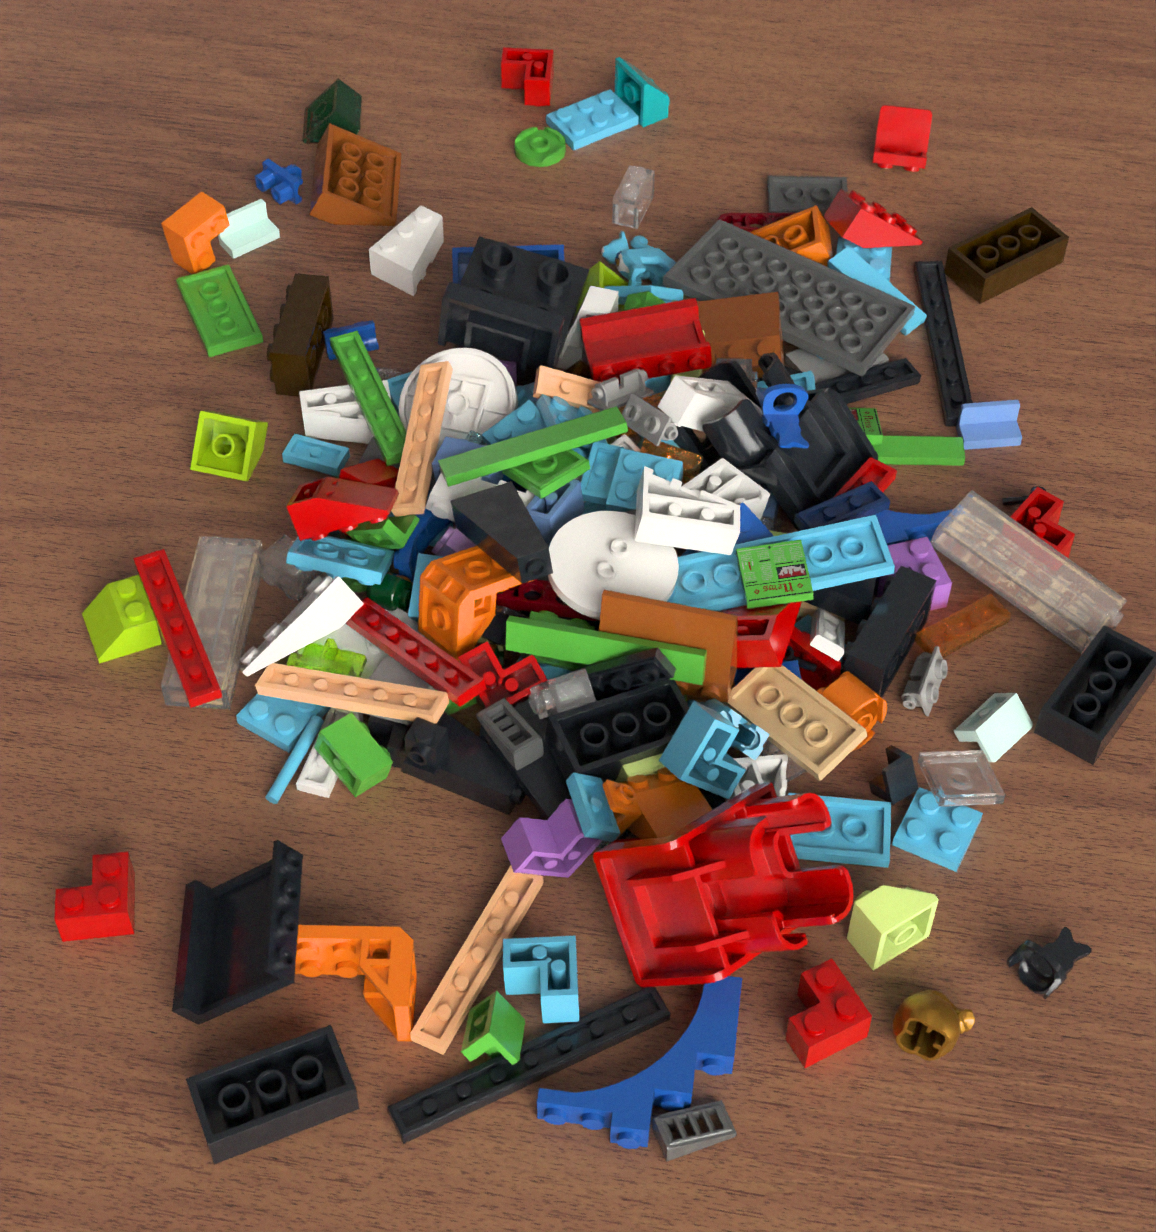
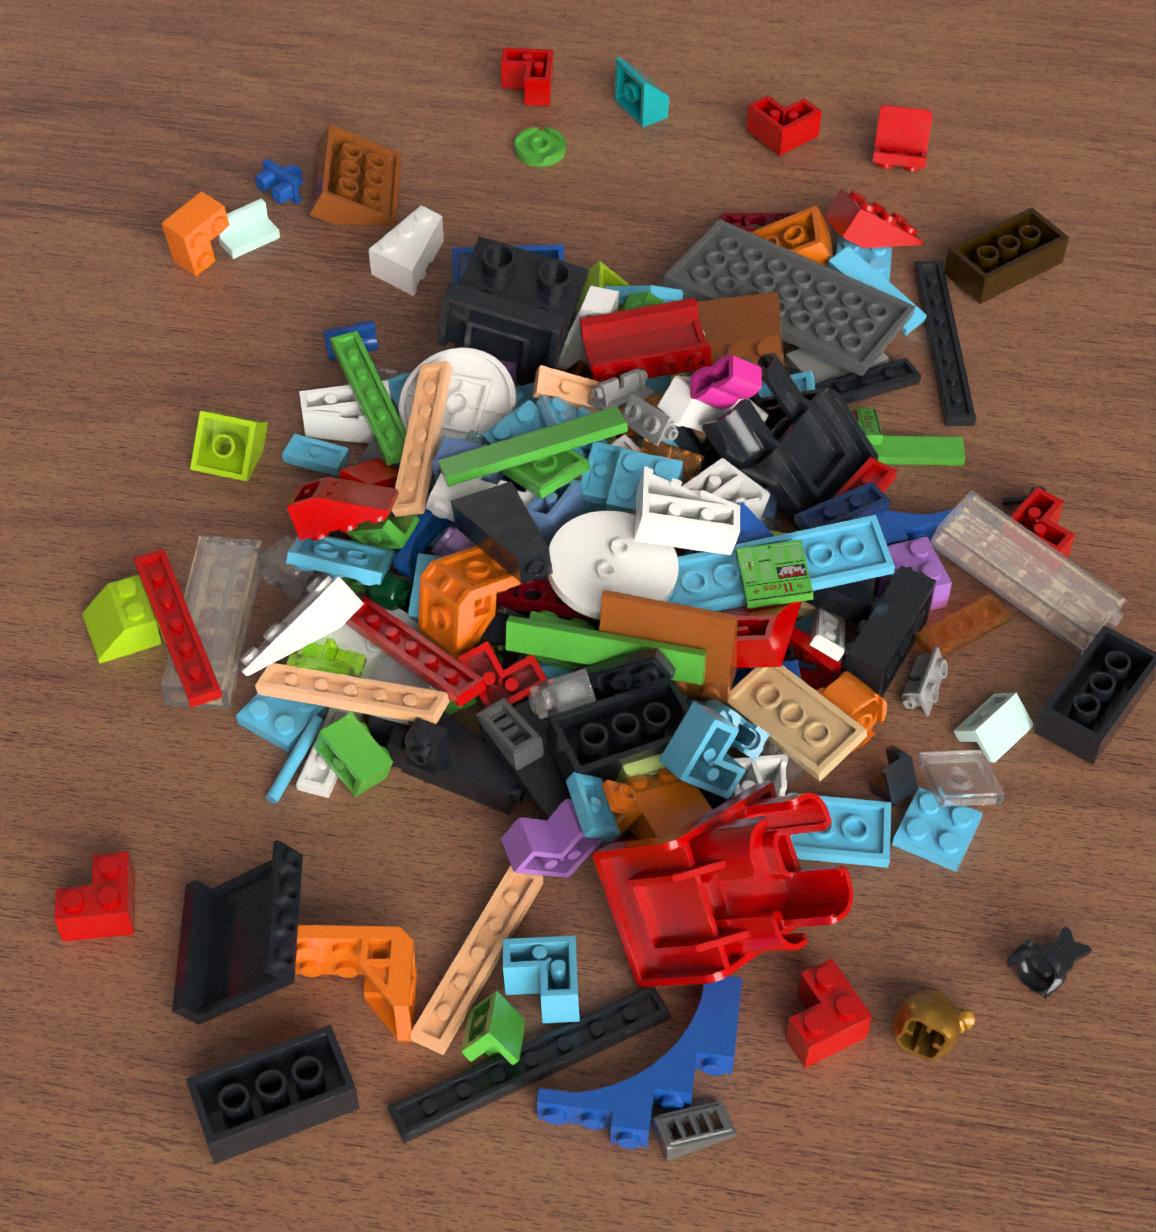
(219, 310): bright green tile -> none
(299, 335): dark brown brick -> none
(336, 106): clear green slope -> none
(592, 119): medium azure plate -> none
(633, 196): clear brick -> none
(639, 262): medium azure animal -> none
(725, 382): none -> dark pink brick
(781, 126): none -> red brick
(783, 419): blue hair -> none
(799, 193): dark grey tile -> none
(890, 922): yellowish green slope -> none
(989, 424): medium blue panel -> none

